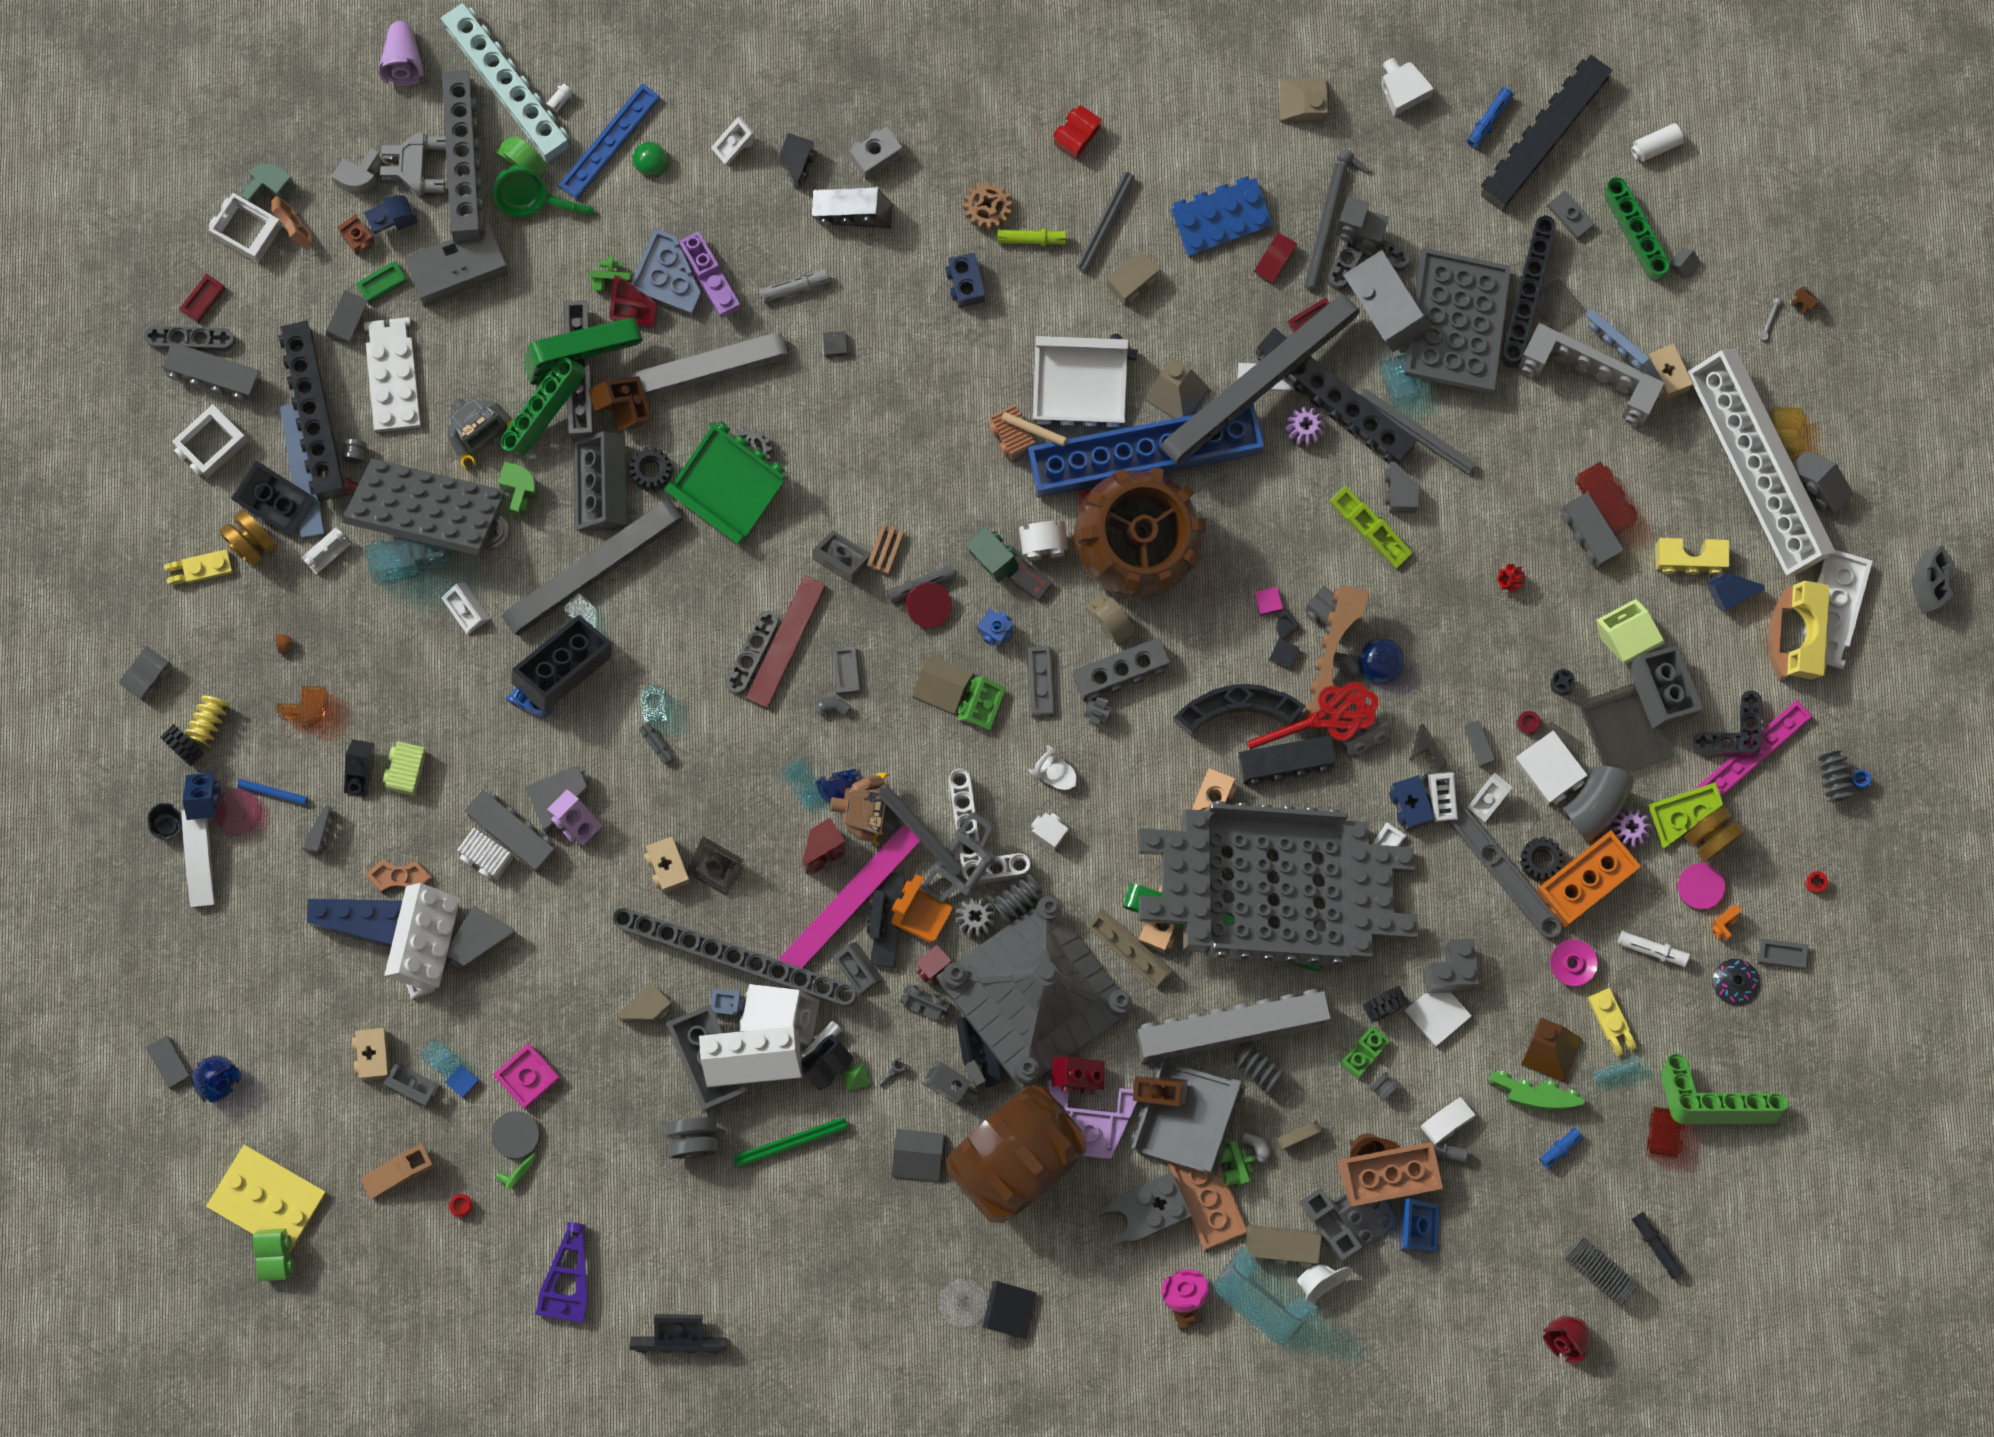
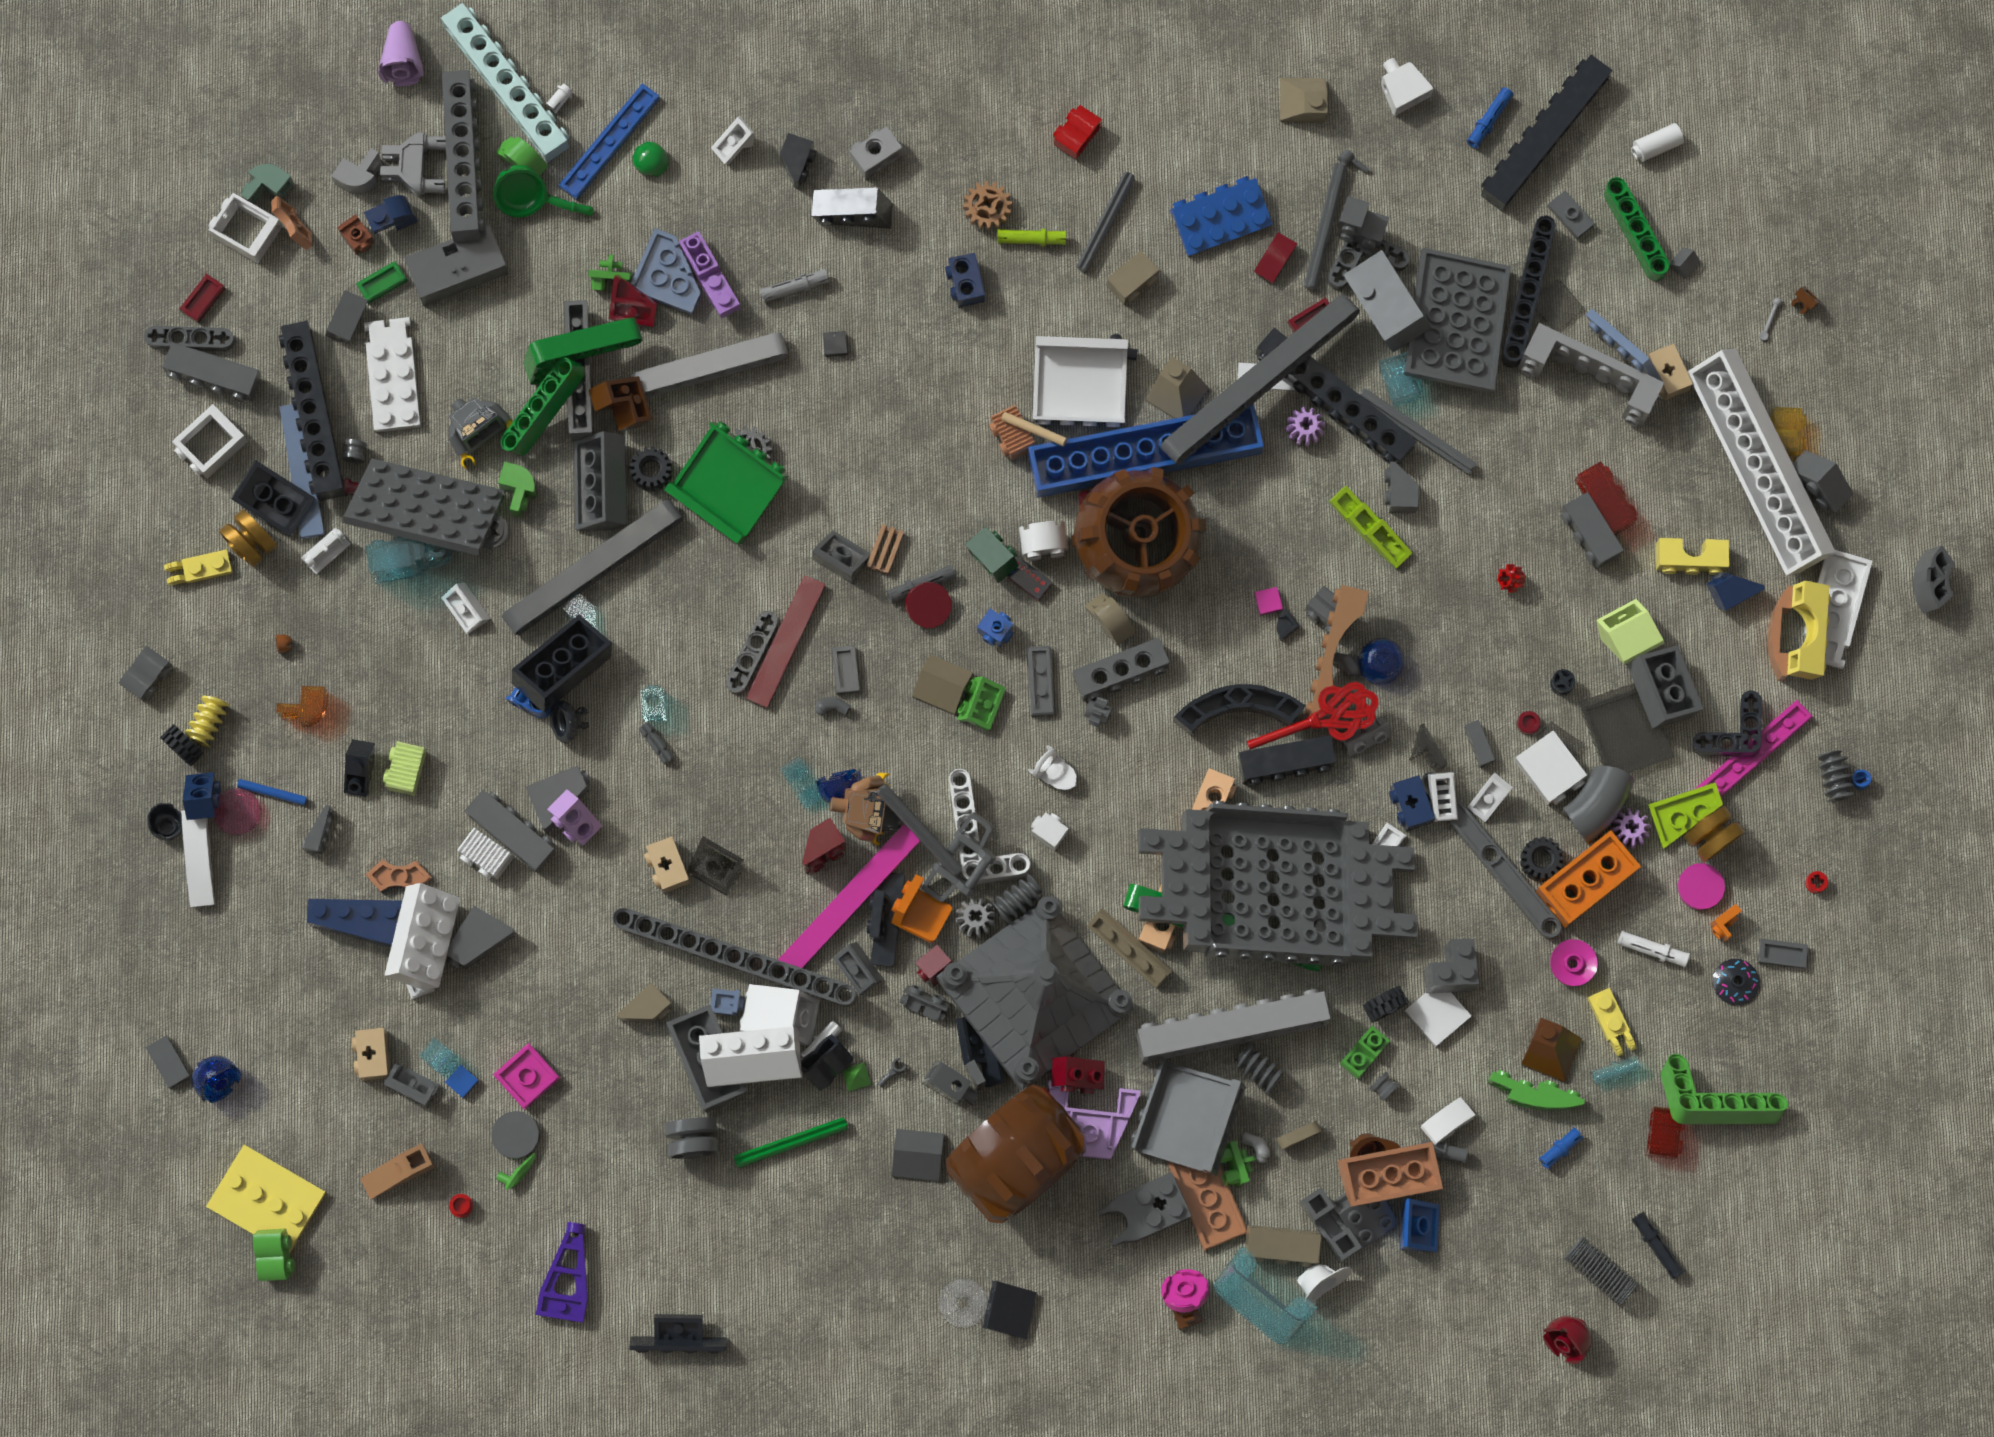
(566, 721): none -> black hair
(1160, 1090): reddish brown arch -> none
(1284, 653): black tile -> none

